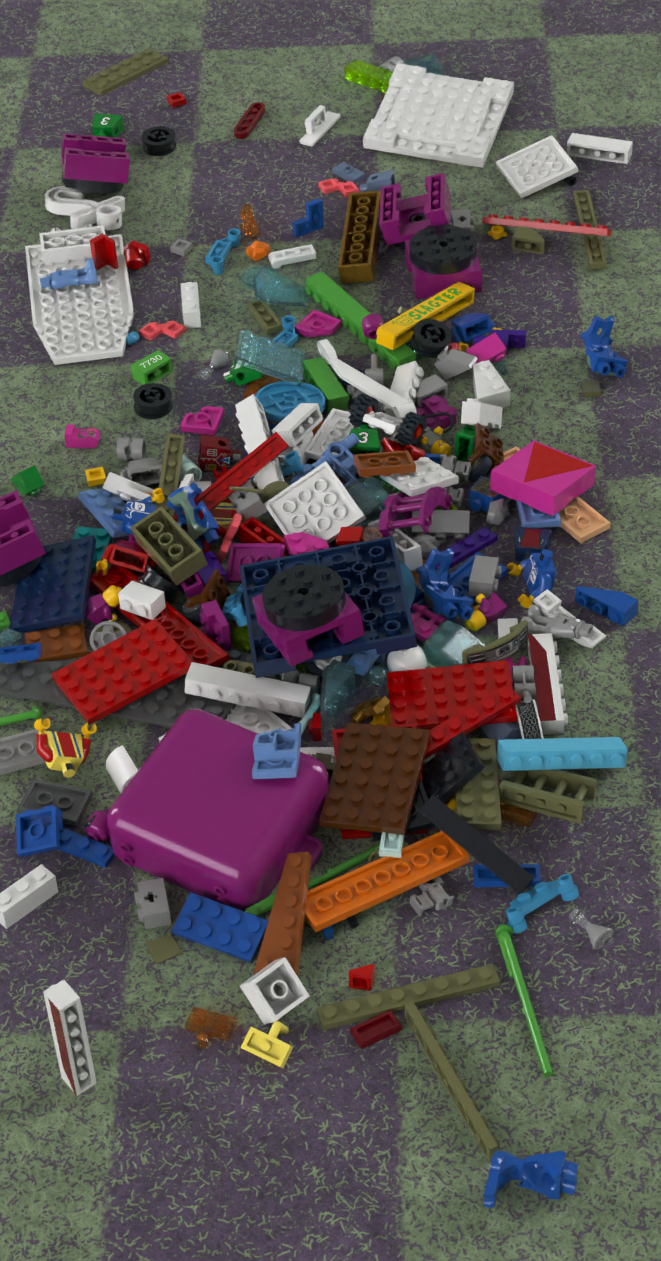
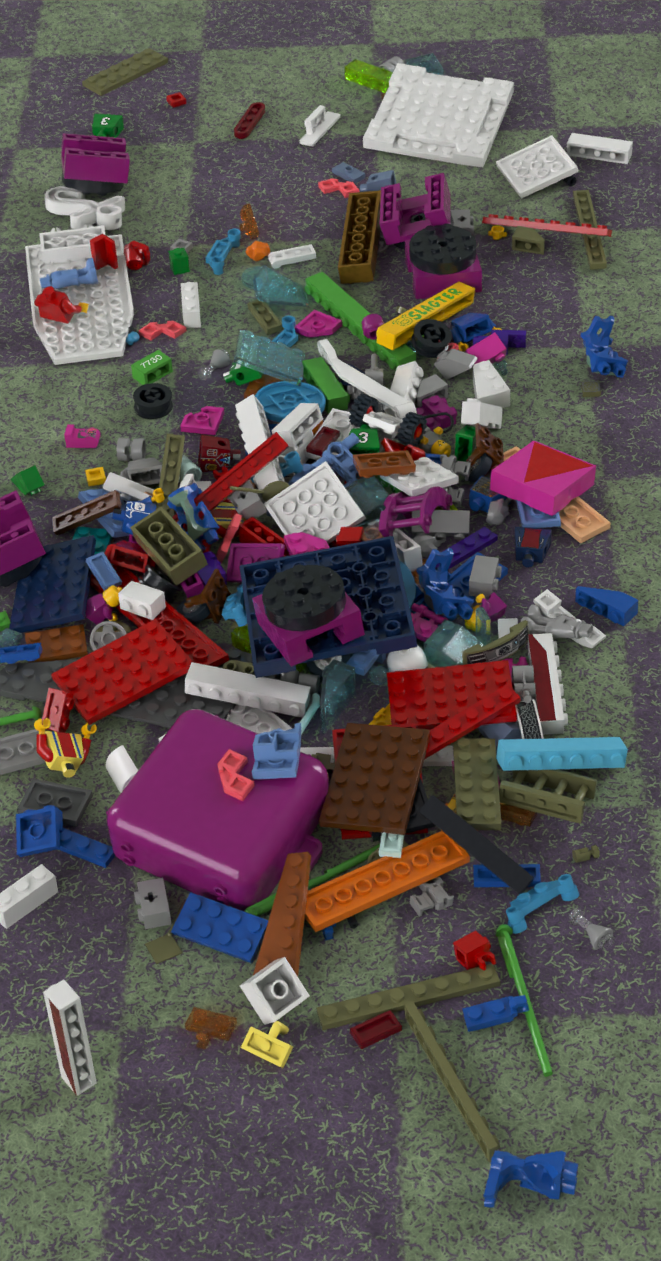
(57, 306): none -> red torso
(58, 709): none -> red bracket
(86, 512): none -> reddish brown plate
(97, 827): magenta head -> none
(103, 571): none -> medium blue tile
(158, 141): black wheel -> none
(179, 261): none -> green brick
(215, 624): magenta plate -> none
(232, 781): none -> coral tile
(313, 221): blue plate -> none
(315, 727): red plate -> none
(322, 440): none -> dark red tile
(362, 977): red slope -> none
(369, 708): pearl gold plate -> none
(451, 768): black plate -> none
(473, 951): none -> red brick
(482, 625): none -> clear light blue tile
(494, 1012): none -> blue hinge
(538, 574): blue torso -> none
(584, 854): none -> olive piece

